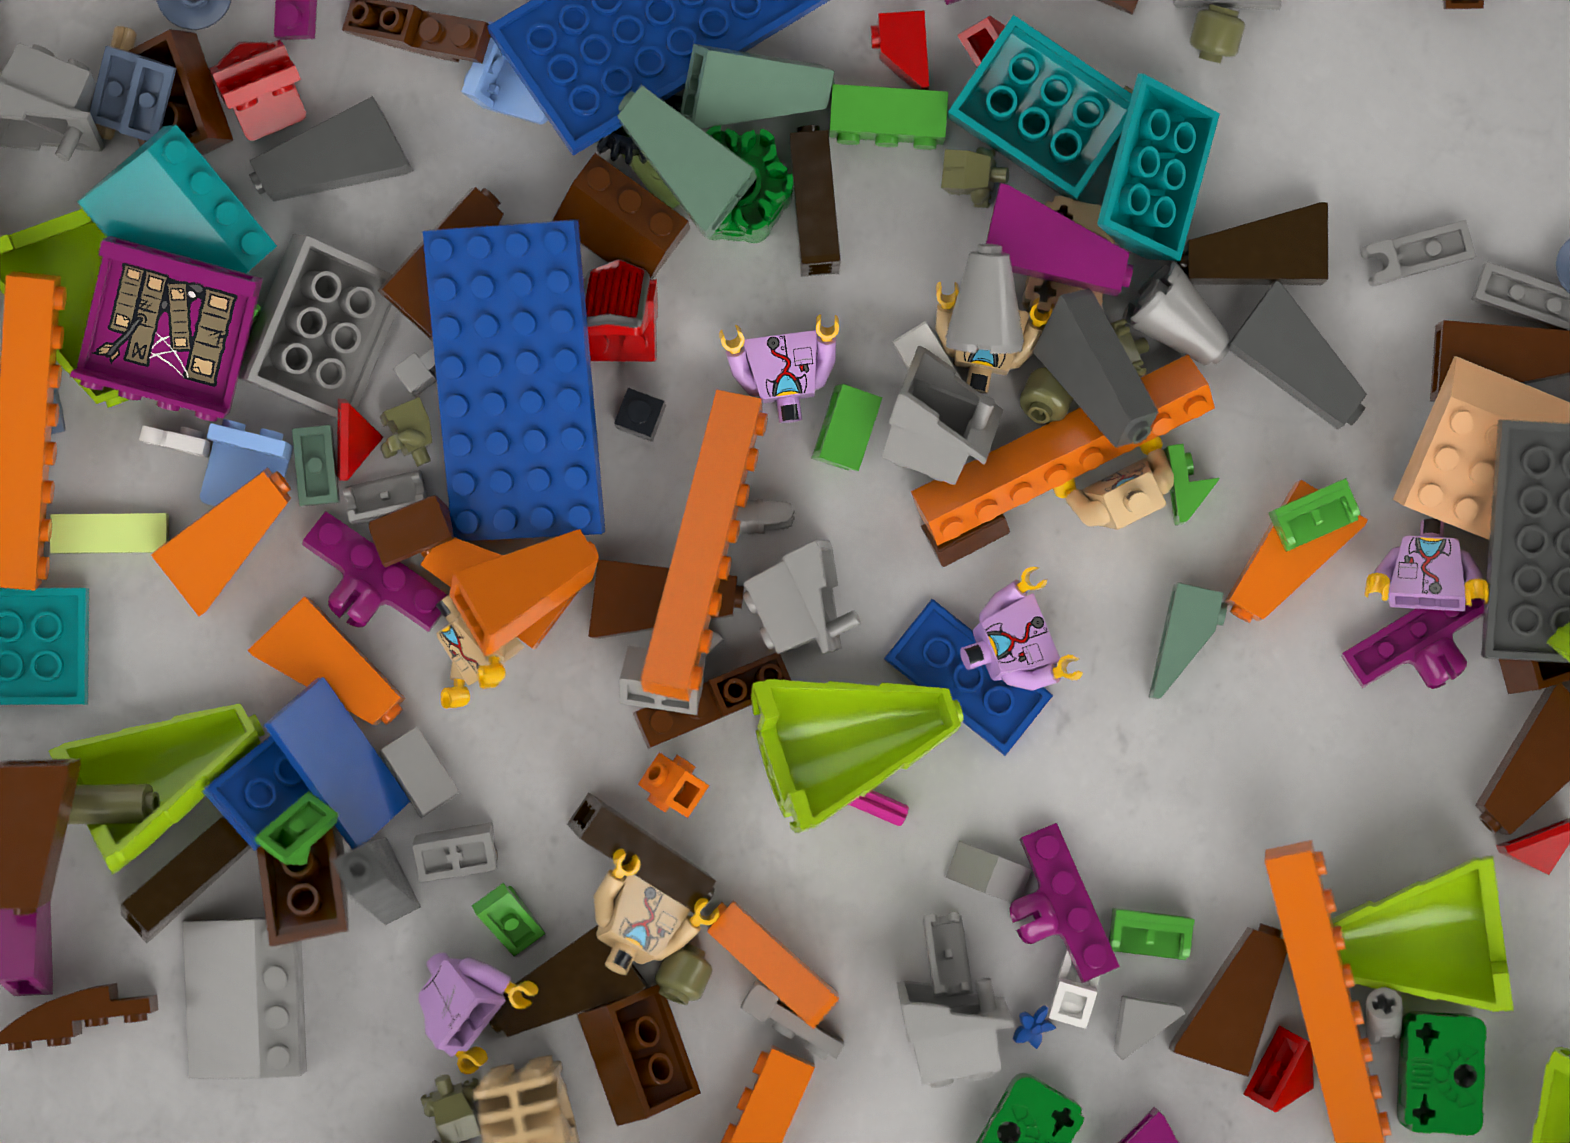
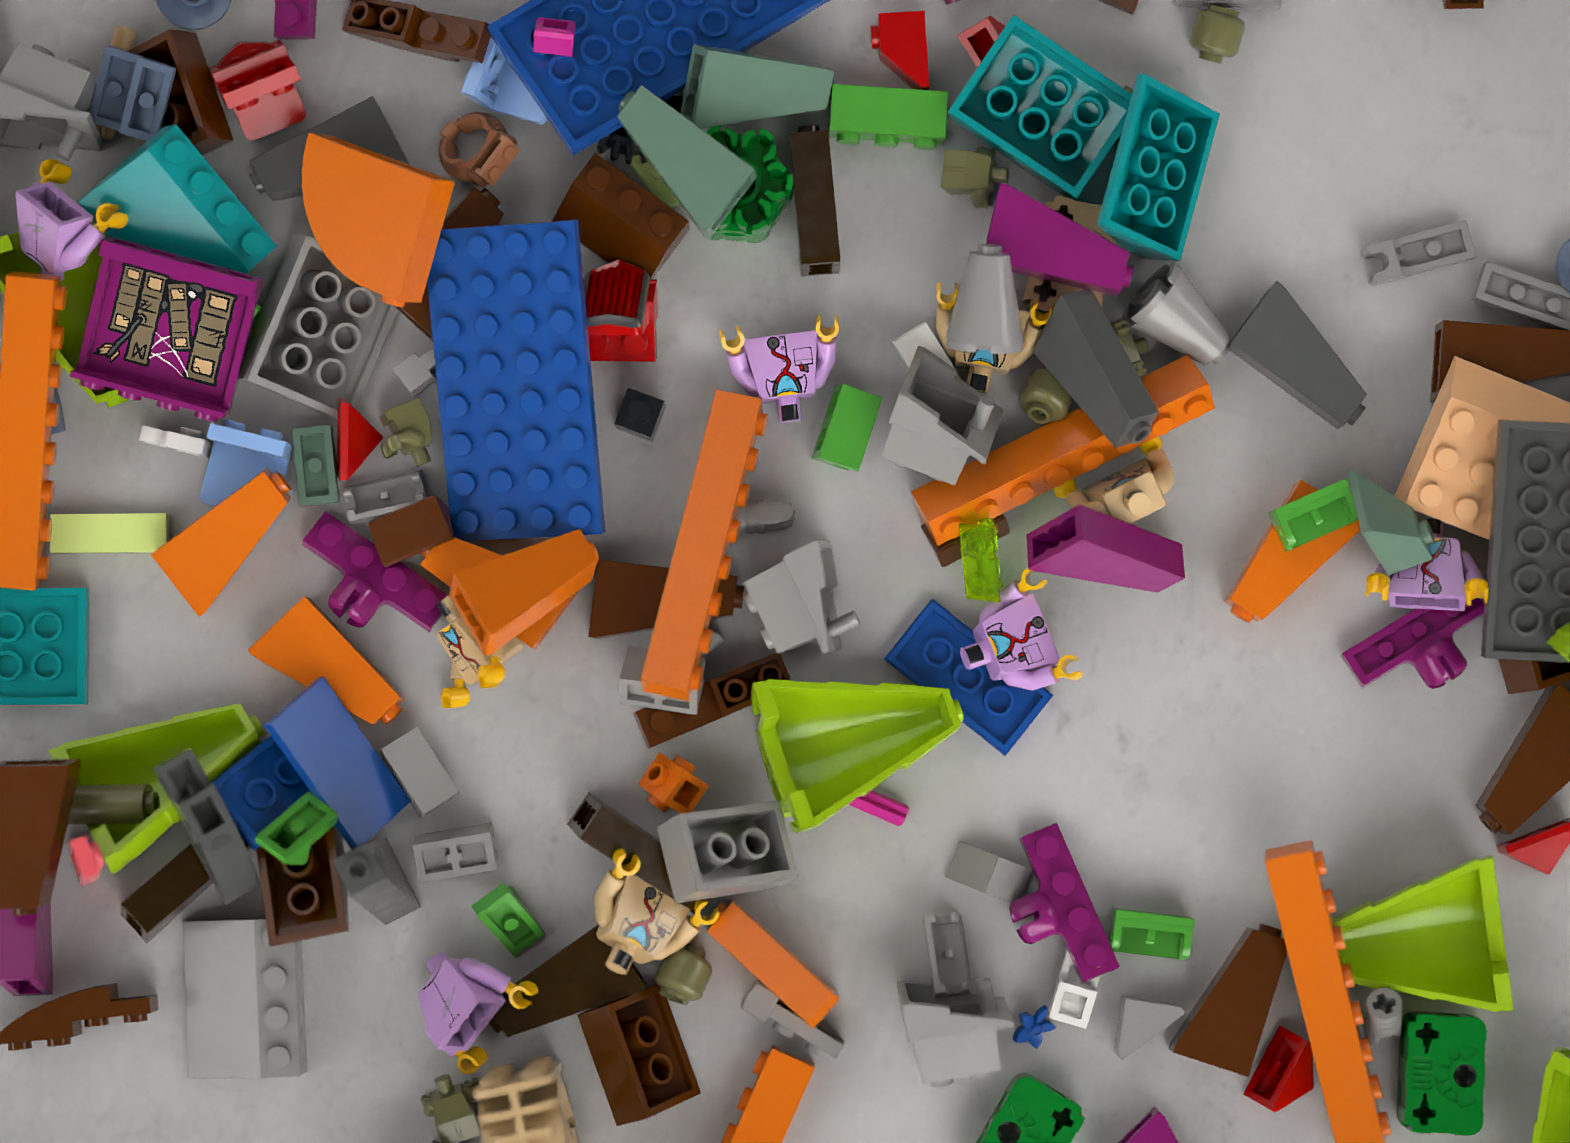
(56, 228): none -> lavender torso
(86, 859): none -> coral plate
(208, 825): none -> dark grey slope
(374, 216): none -> orange brick
(490, 161): none -> nougat piece
(554, 36): none -> dark pink slope
(727, 851): none -> light grey brick
(980, 561): none -> clear neon green hinge
(1104, 551): none -> magenta slope
(1185, 495): bright green slope -> none
(1188, 626): sand green slope -> none
(1268, 250): dark brown slope -> none
(1390, 526): none -> sand green slope

